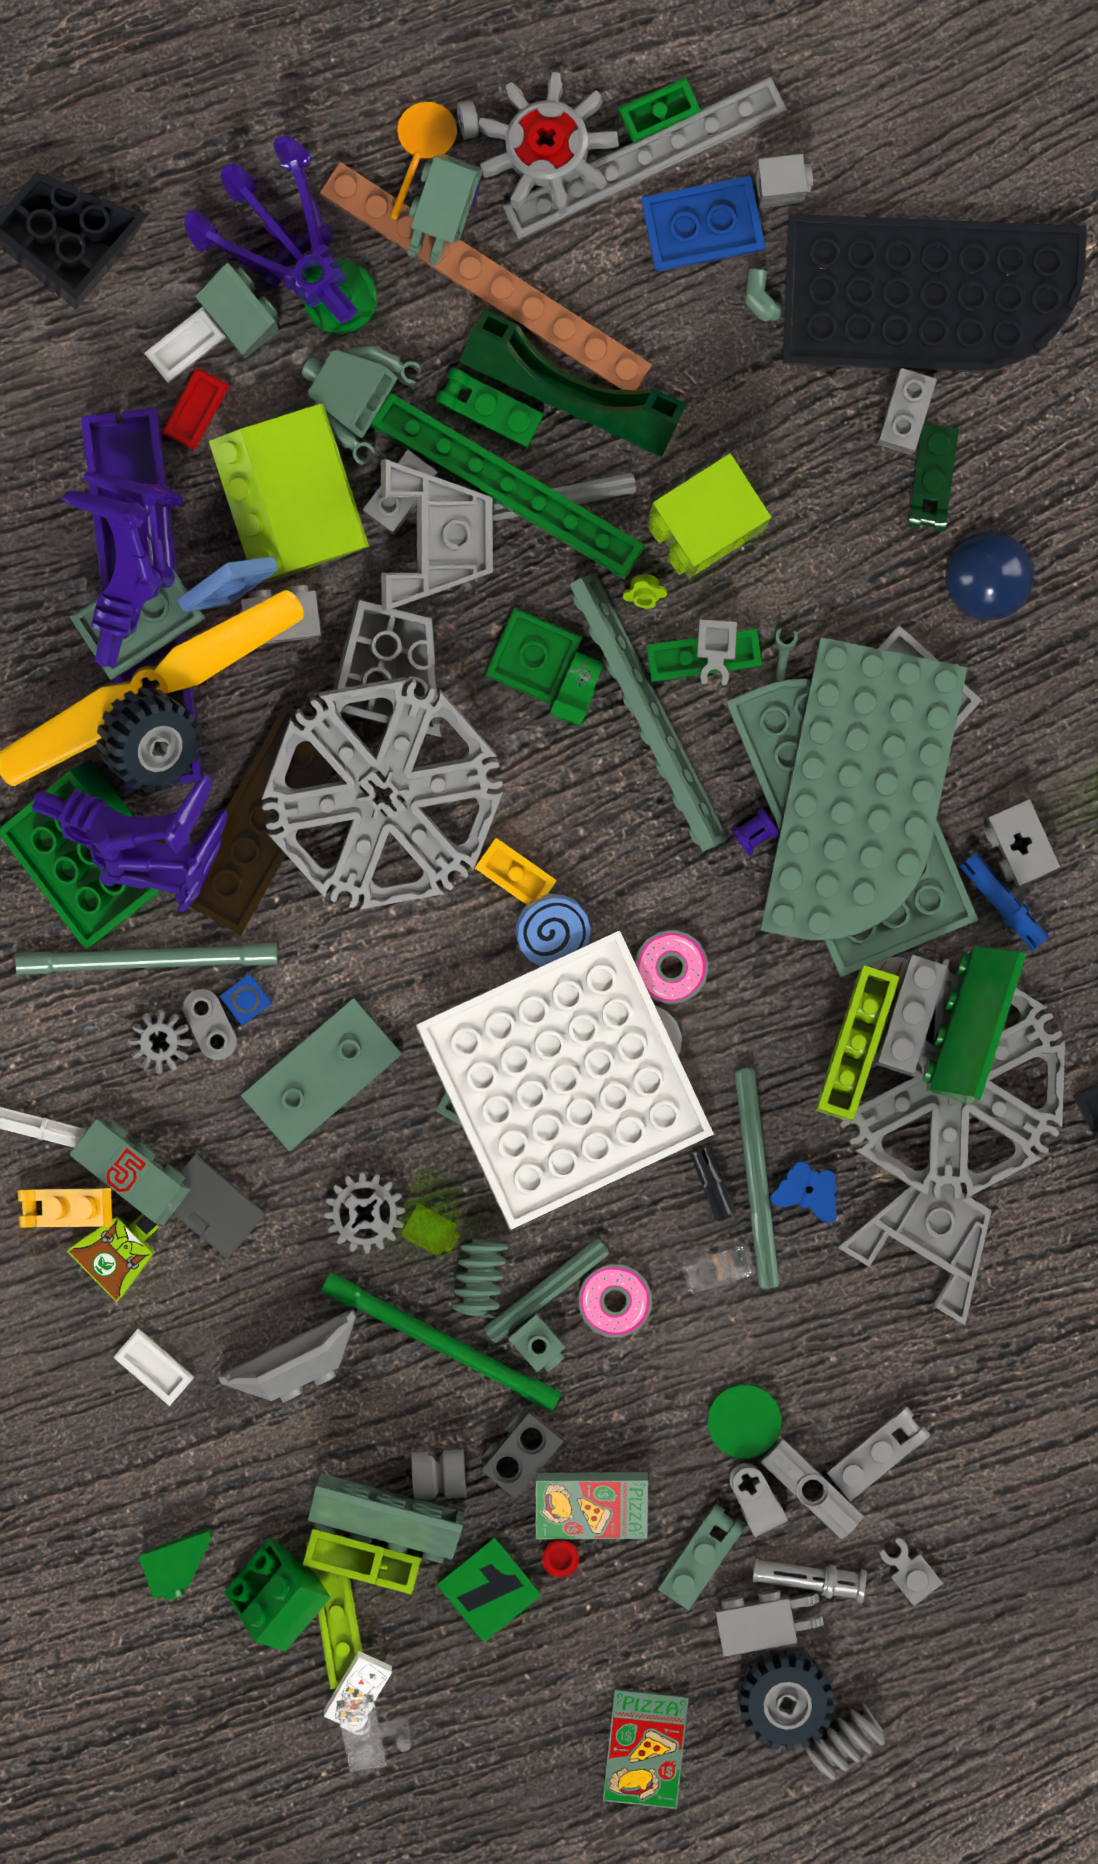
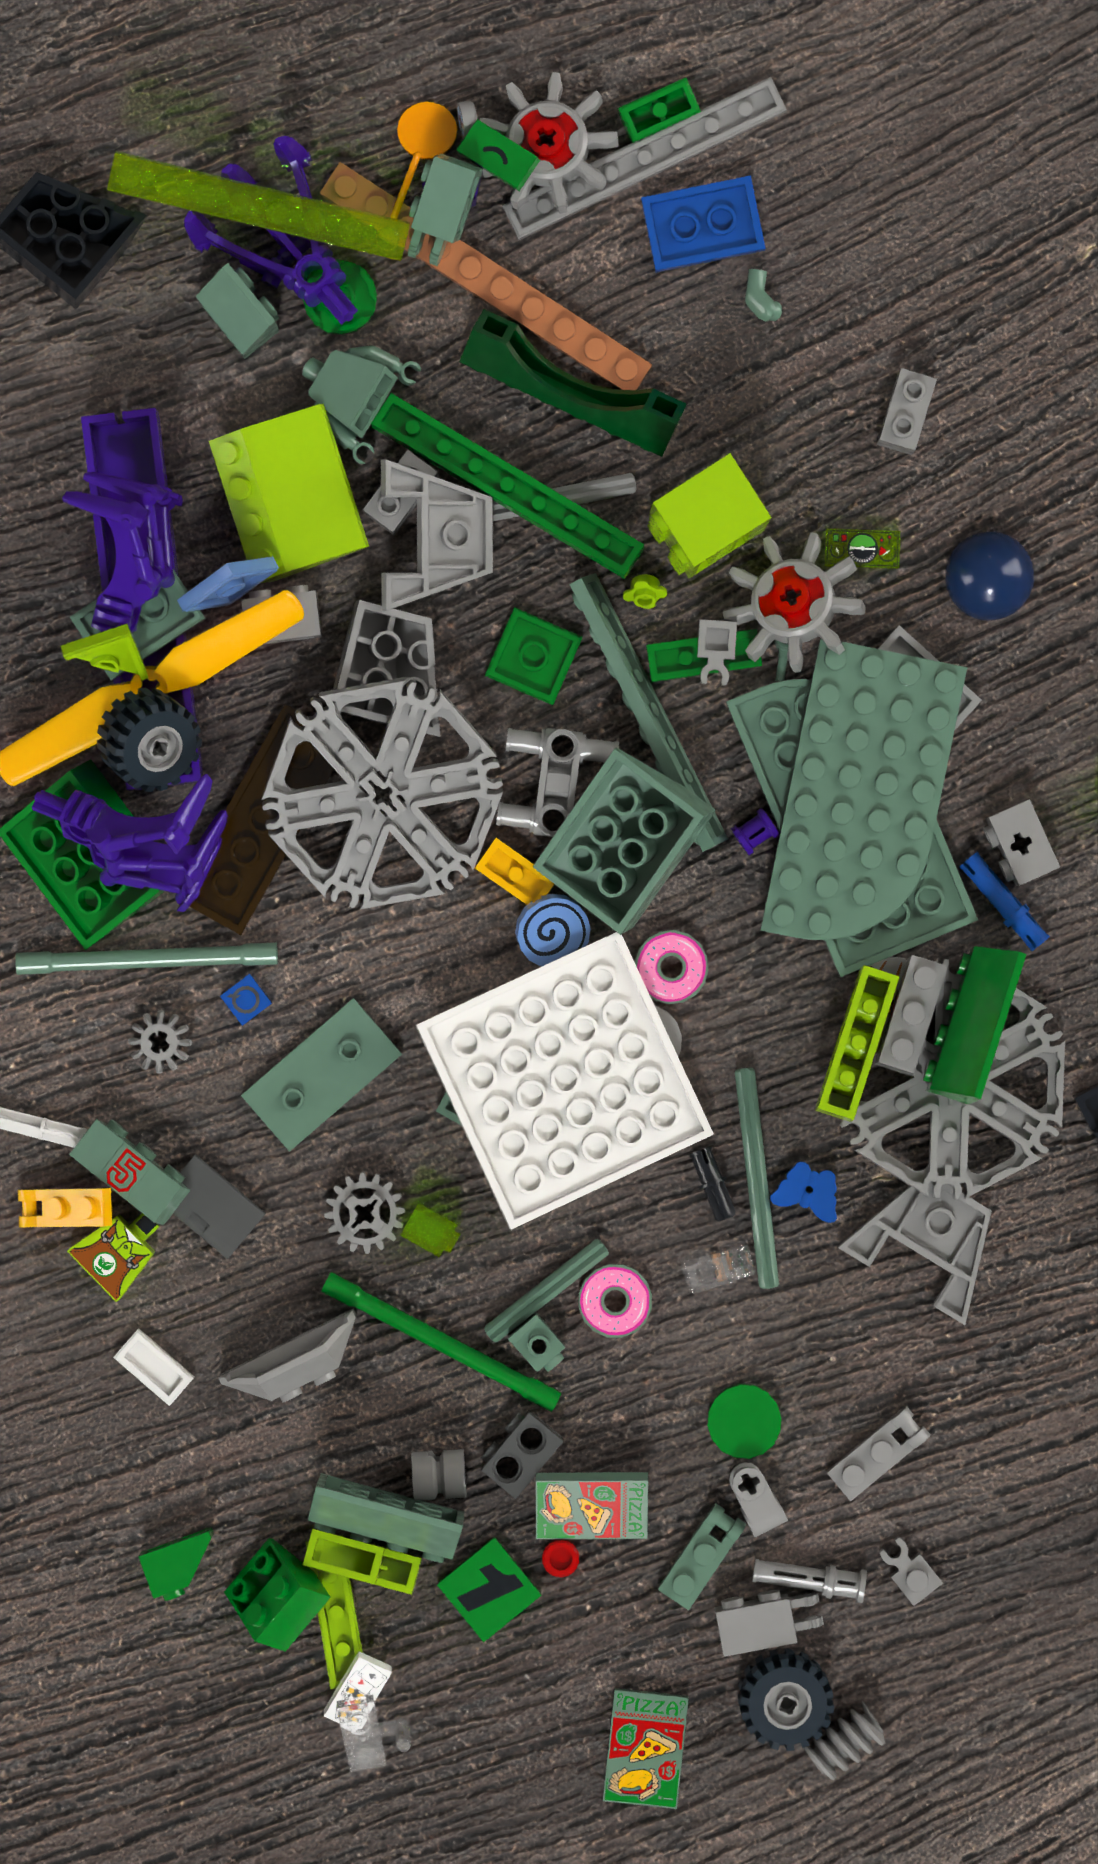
(109, 651): none -> lime tile
(185, 345): white tile -> none
(195, 409): red tile -> none
(211, 1023): light grey plate -> none
(258, 206): none -> clear neon green plate
(480, 1277): sand green piece -> none
(490, 408): green plate -> none
(498, 155): none -> green tile
(557, 775): none -> light grey piece
(577, 689): green leg -> none
(623, 840): none -> sand green slope
(782, 180): light grey brick -> none
(814, 599): none -> light grey gear
(829, 1505): light grey piece -> none
(866, 547): none -> tile
(926, 291): black plate -> none
(933, 476): dark green plate -> none

